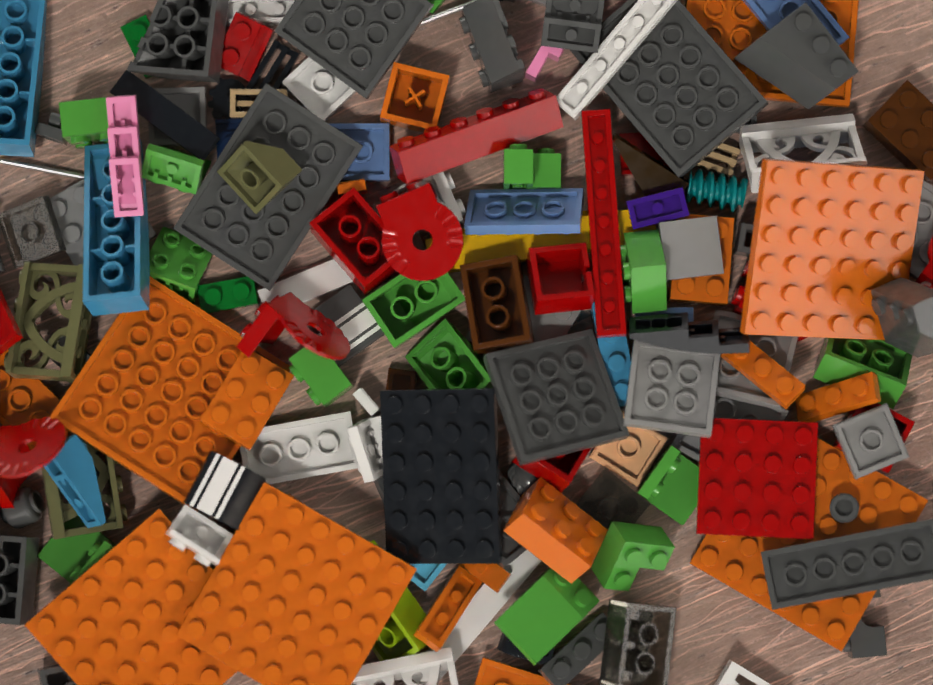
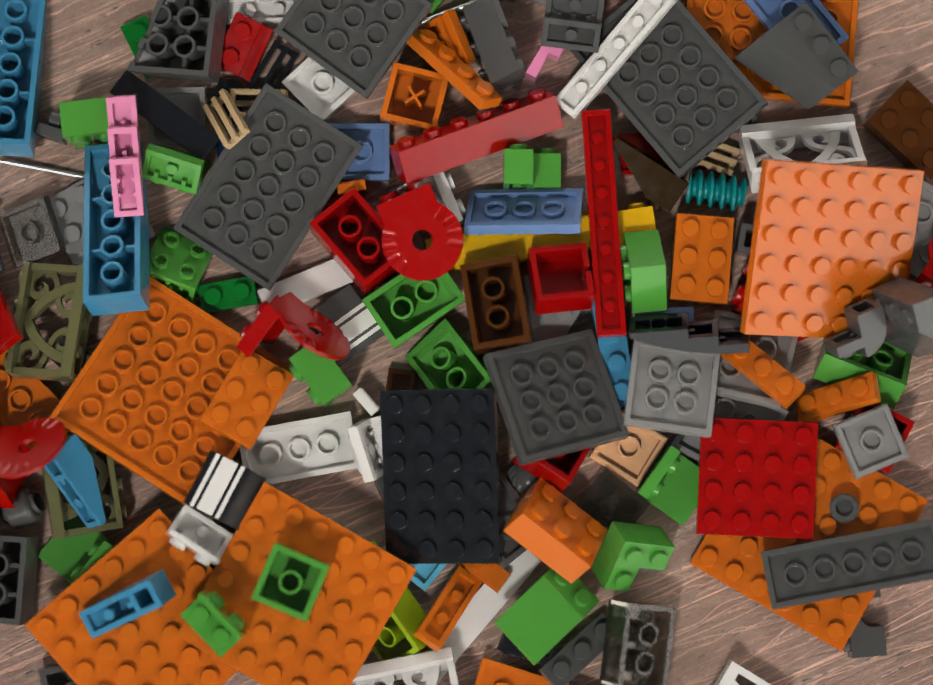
(128, 604): none -> dark azure slope
(214, 622): none -> bright green bracket
(216, 105): none -> tan tile
(259, 173): olive slope -> none
(291, 581): none -> bright green brick
(452, 35): none -> orange plate
(454, 69): none -> orange plate
(657, 208): dark purple plate -> none
(691, 248): light grey tile -> none
(865, 330): none -> dark grey brick

